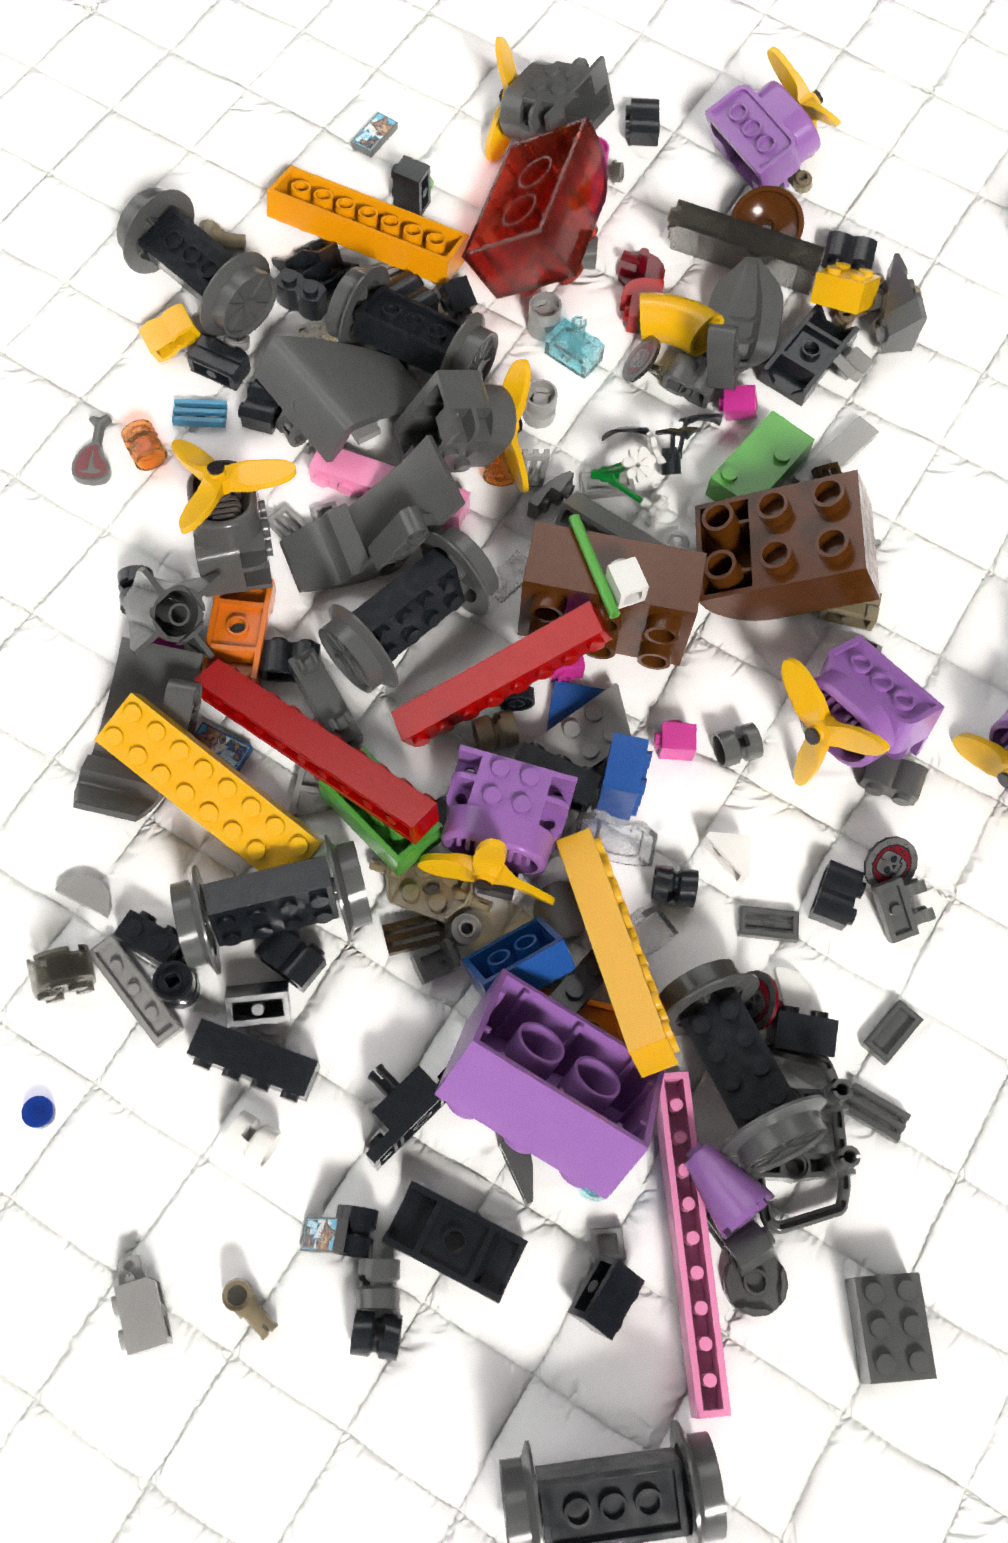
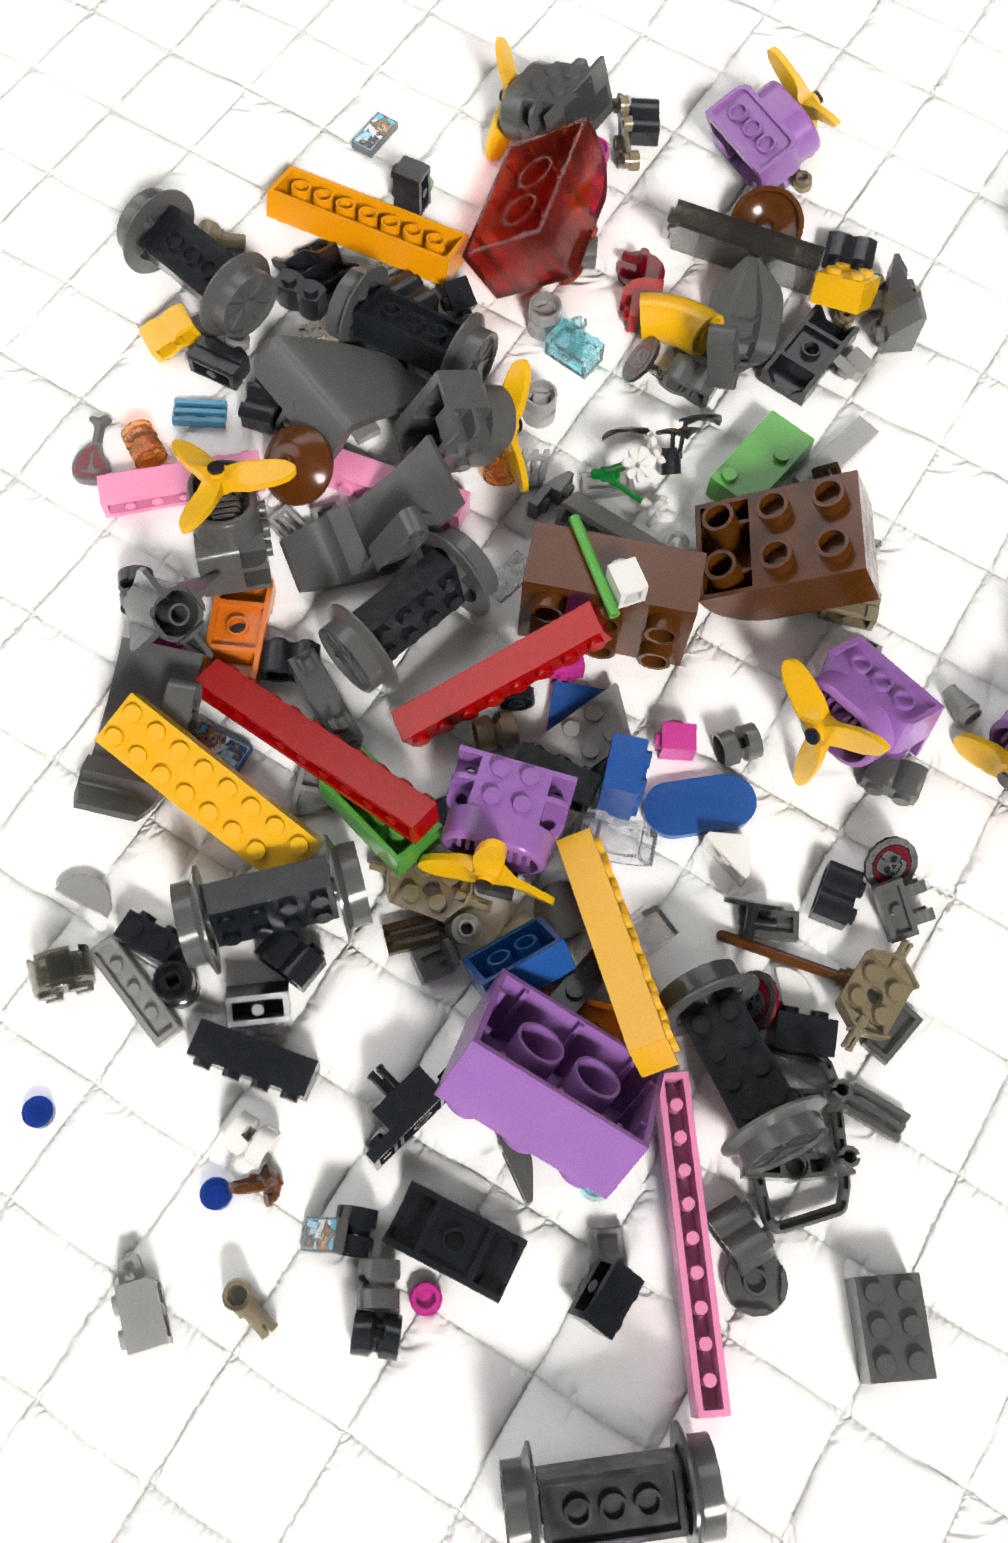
(152, 487): none -> bright pink brick
(215, 1194): none -> clear blue tile
(256, 1183): none -> reddish brown piece
(313, 461): none -> reddish brown dish
(426, 1298): none -> dark pink tile
(615, 172): clear smoke plate -> none
(628, 158): none -> dark tan plant
(674, 886): black wheel -> none
(699, 806): none -> blue tile
(725, 1188): medium lavender cone -> none
(740, 403): dark pink brick -> none
(752, 919): none -> black shield
(839, 976): none -> reddish brown piece
(892, 982): none -> dark tan plate
(961, 705): none -> light grey cone

